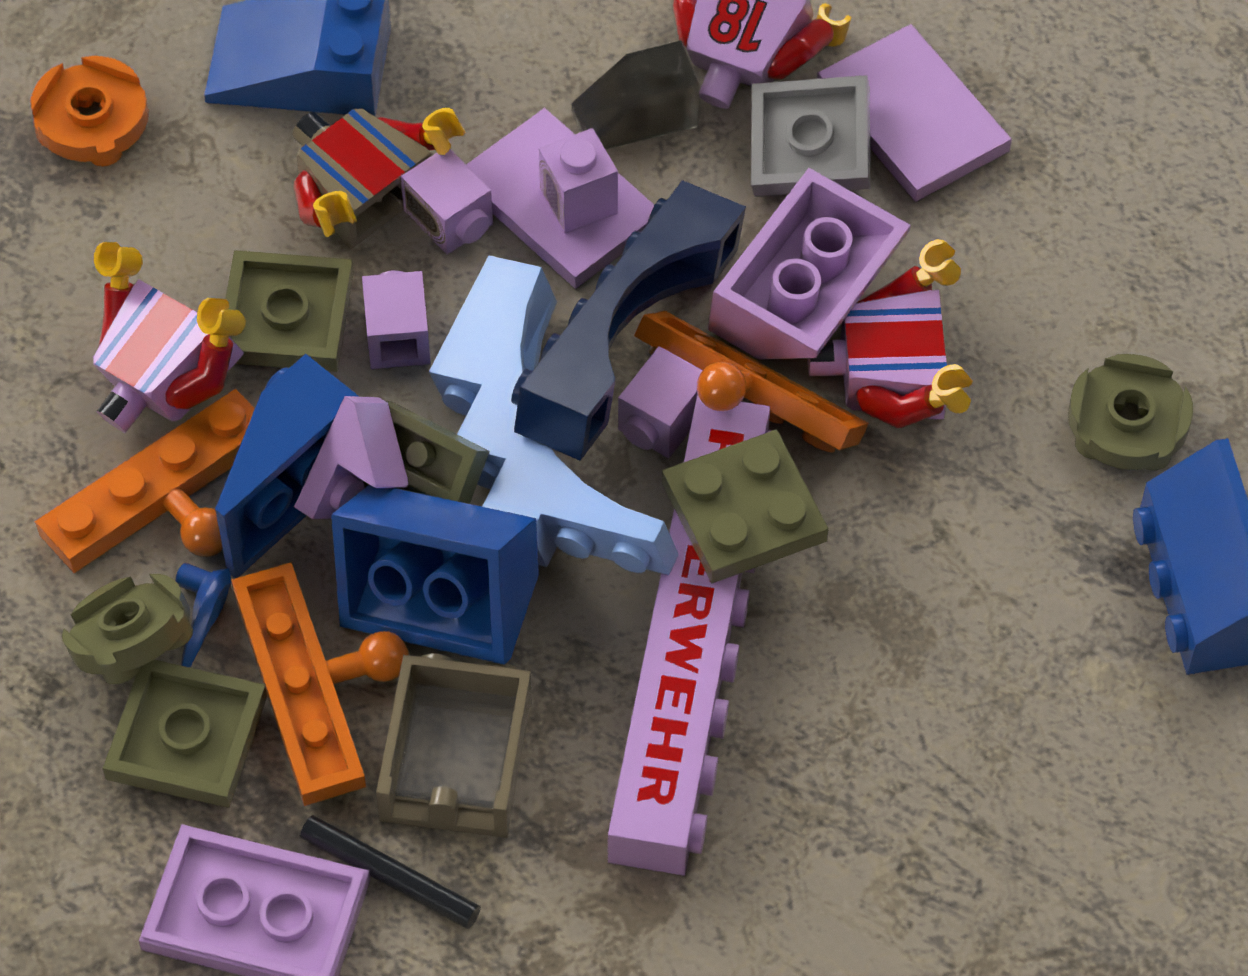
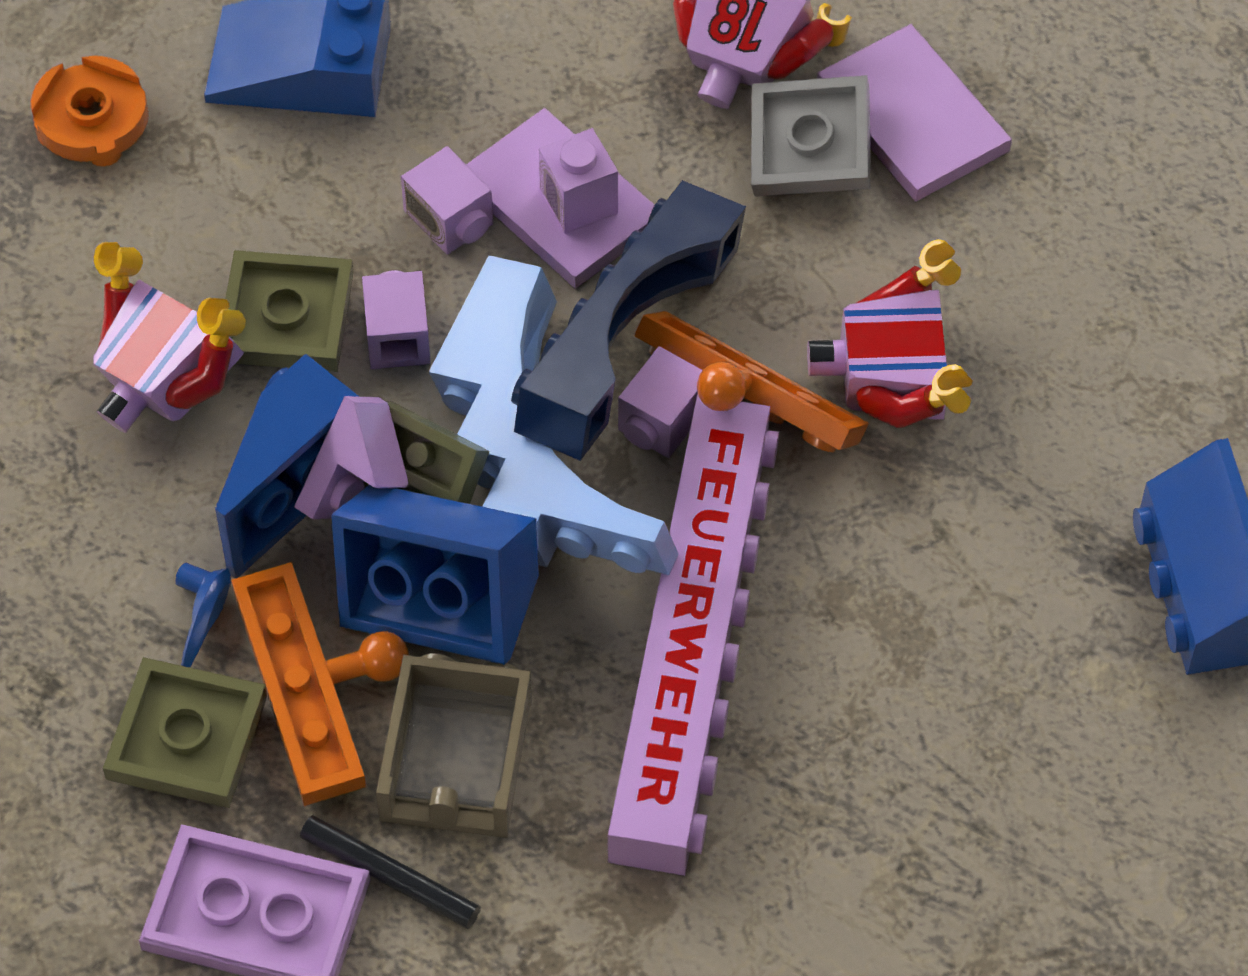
(127, 627): olive plate -> none
(152, 484): orange plate -> none
(356, 166): torso -> none
(641, 97): clear smoke slope -> none
(744, 506): olive plate -> none
(804, 271): lavender slope -> none
(1123, 442): olive plate -> none

